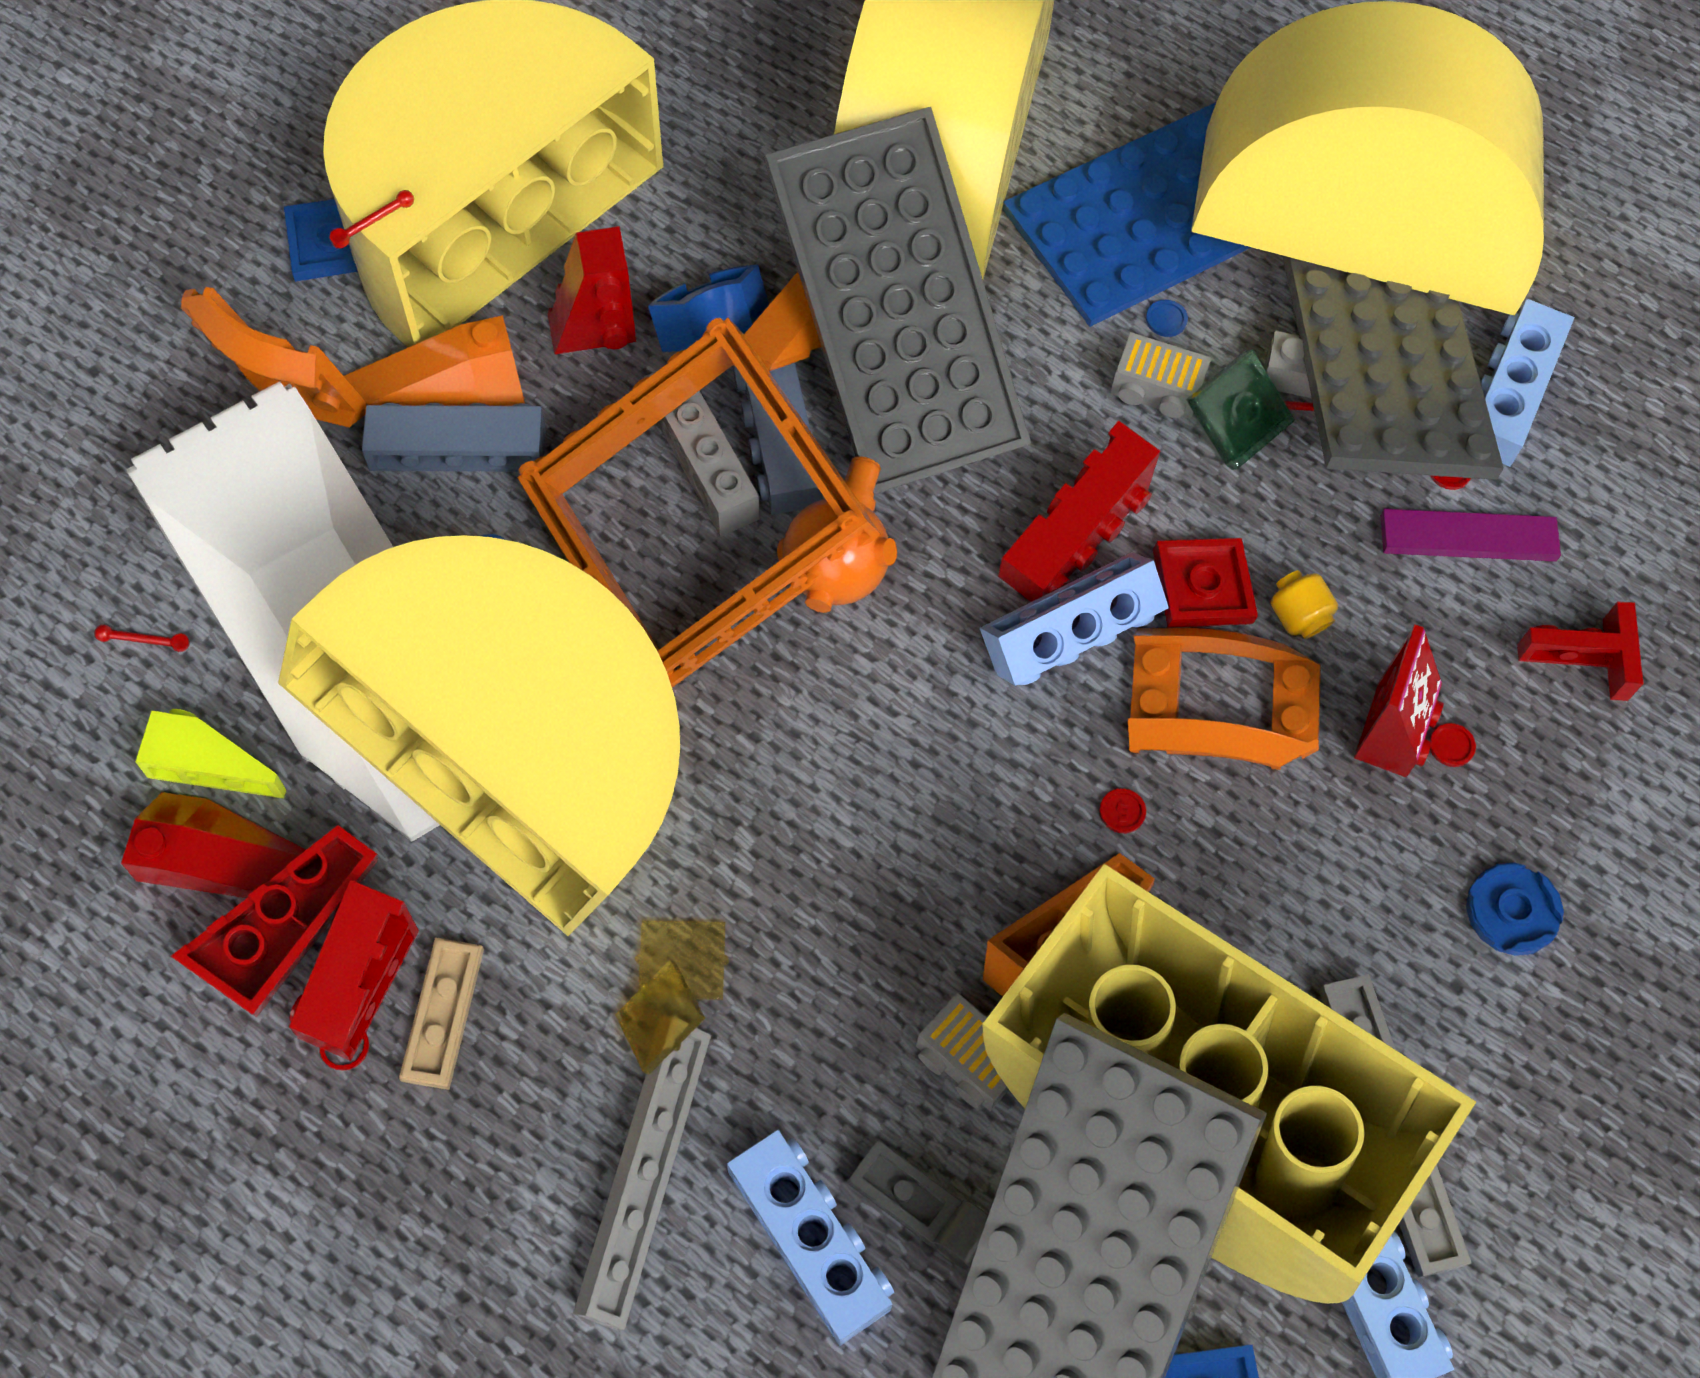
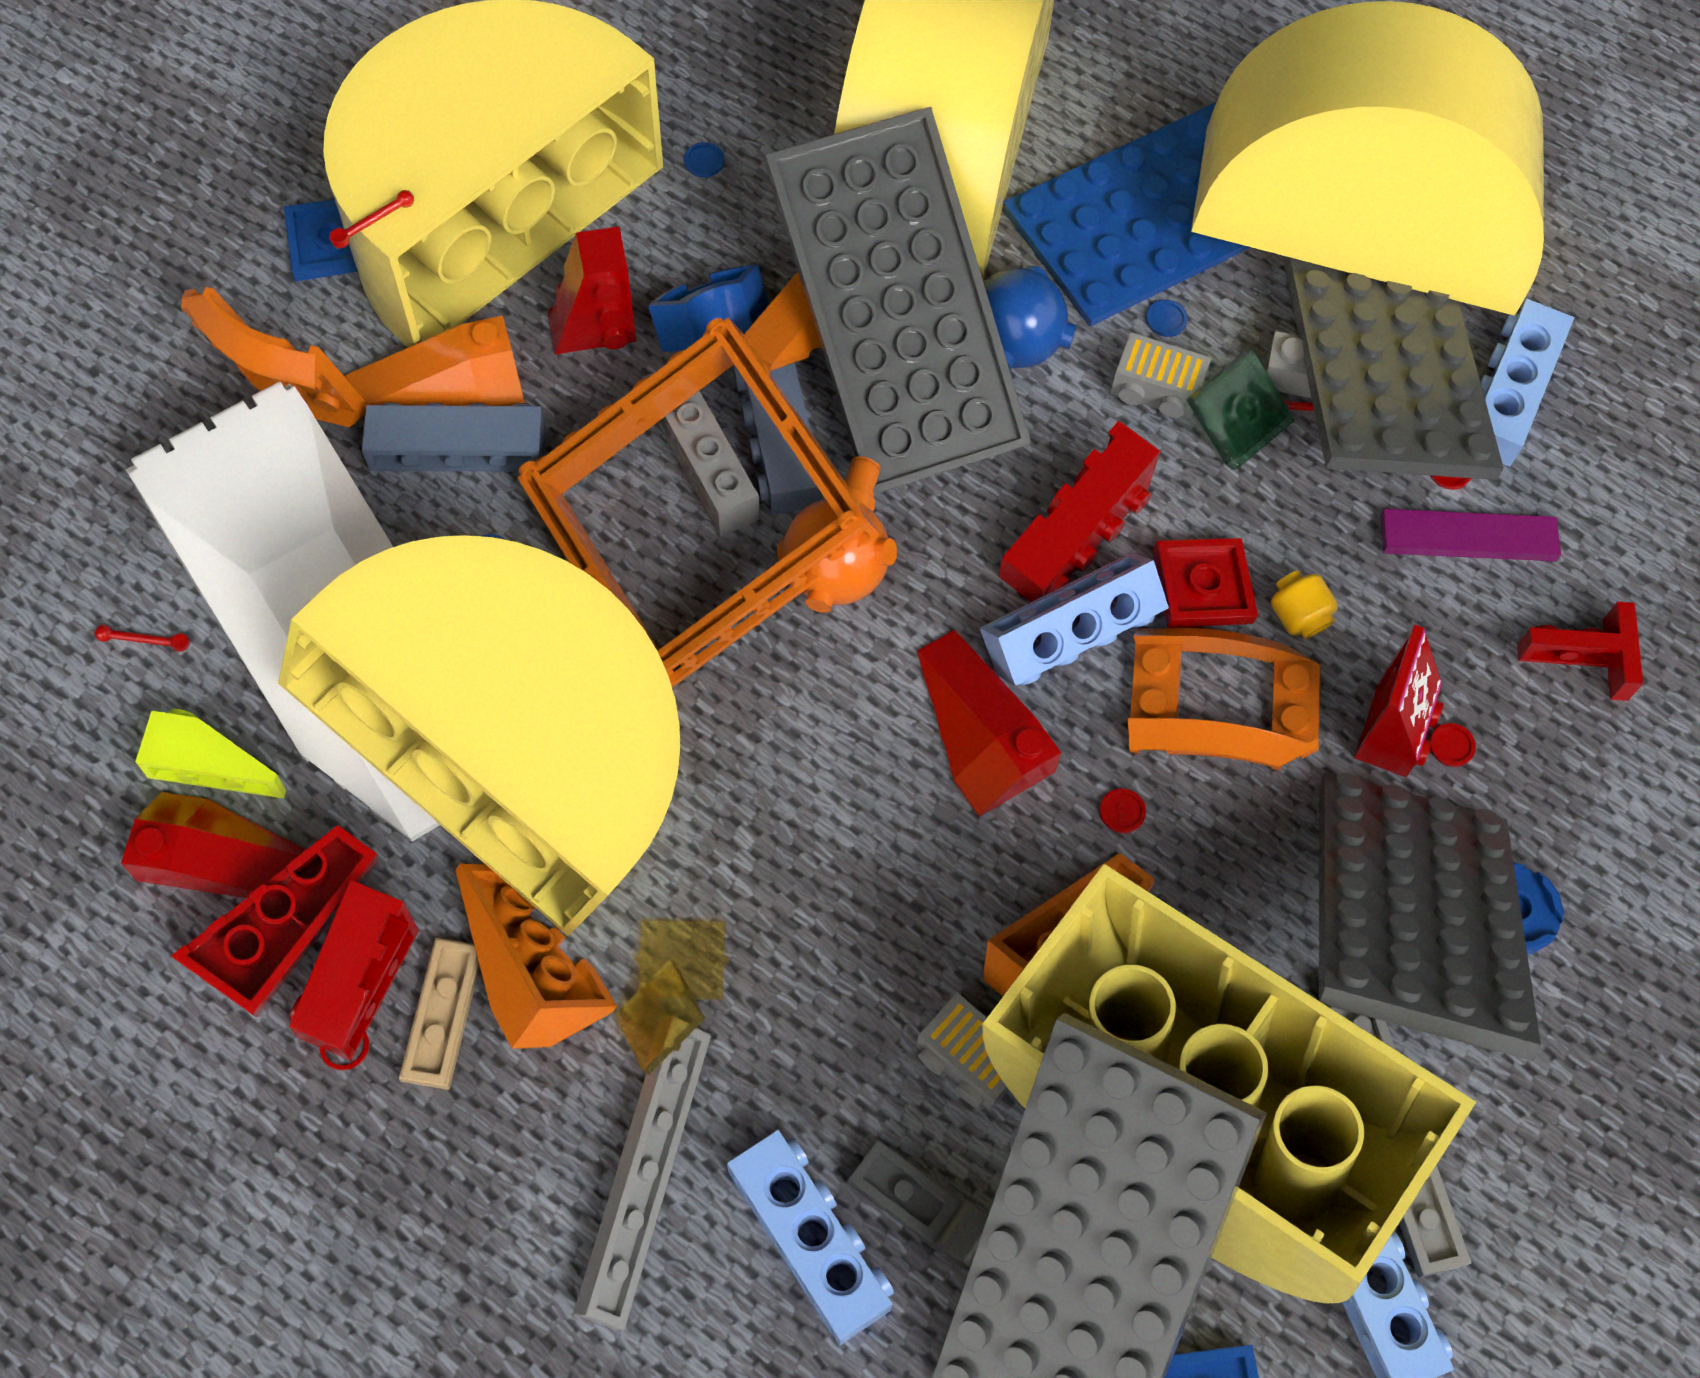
(526, 975): none -> orange wedge
(704, 159): none -> blue piece
(987, 731): none -> red wedge
(1028, 315): none -> blue piece
(1422, 916): none -> dark grey plate

